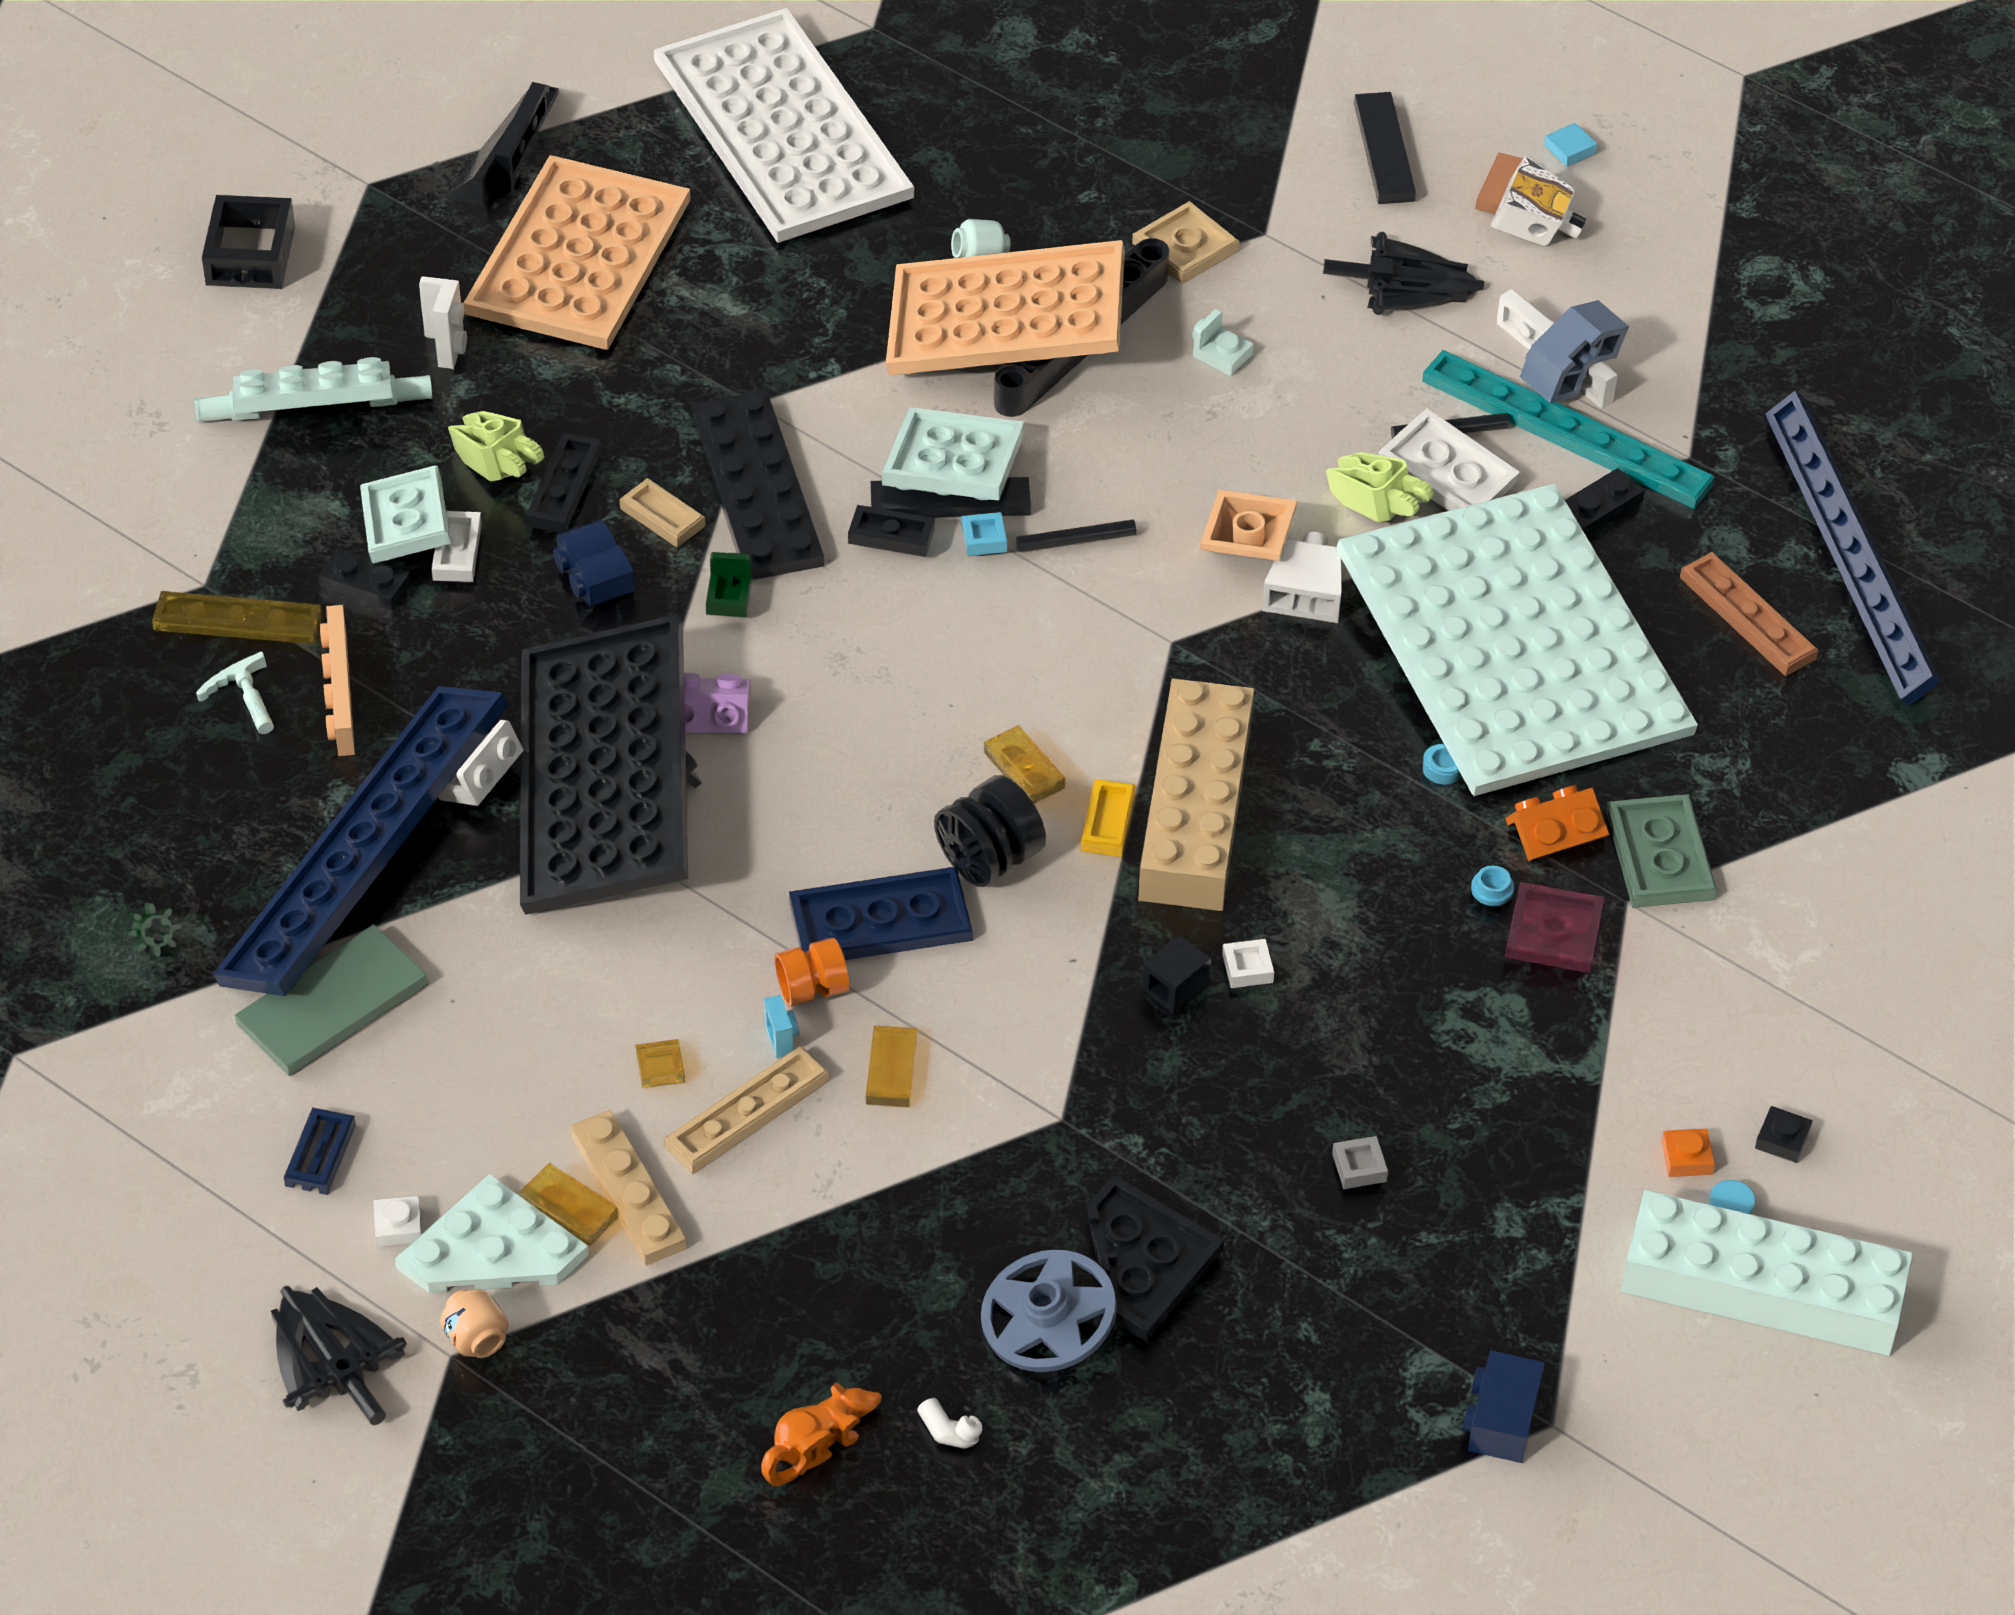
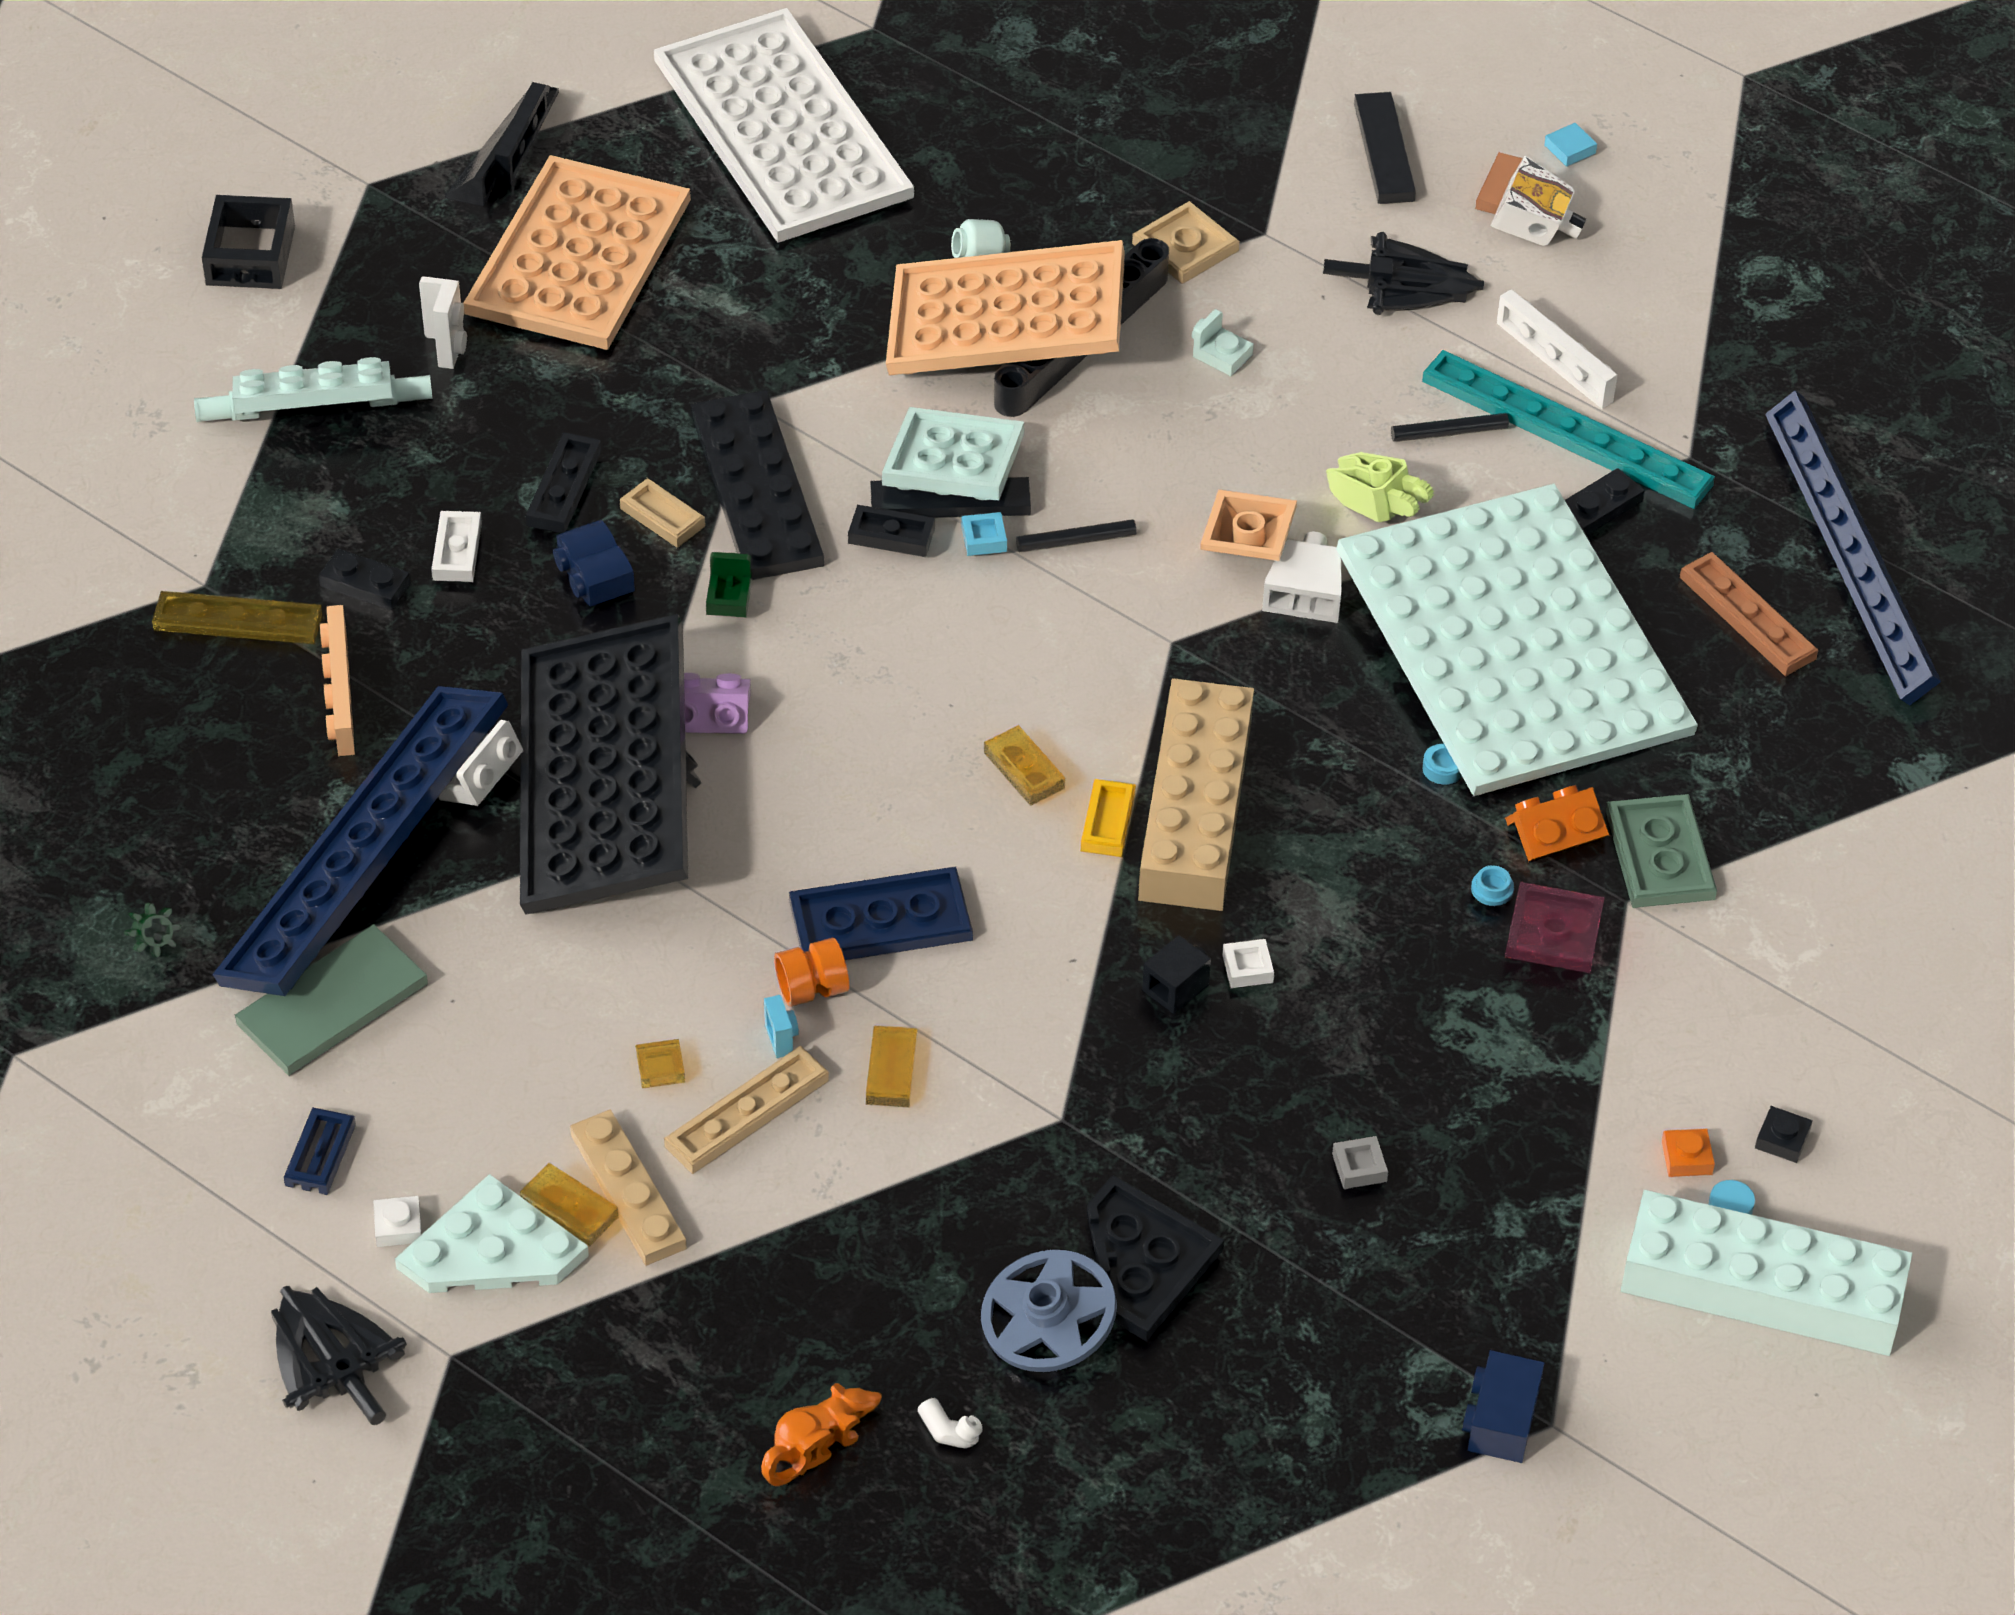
(241, 674): light aqua piece -> none
(405, 514): light aqua tile -> none
(474, 1323): light nougat head -> none
(494, 445): yellowish green hinge -> none
(990, 830): black wheel -> none
(1450, 462): white plate -> none
(1564, 352): sand blue brick -> none

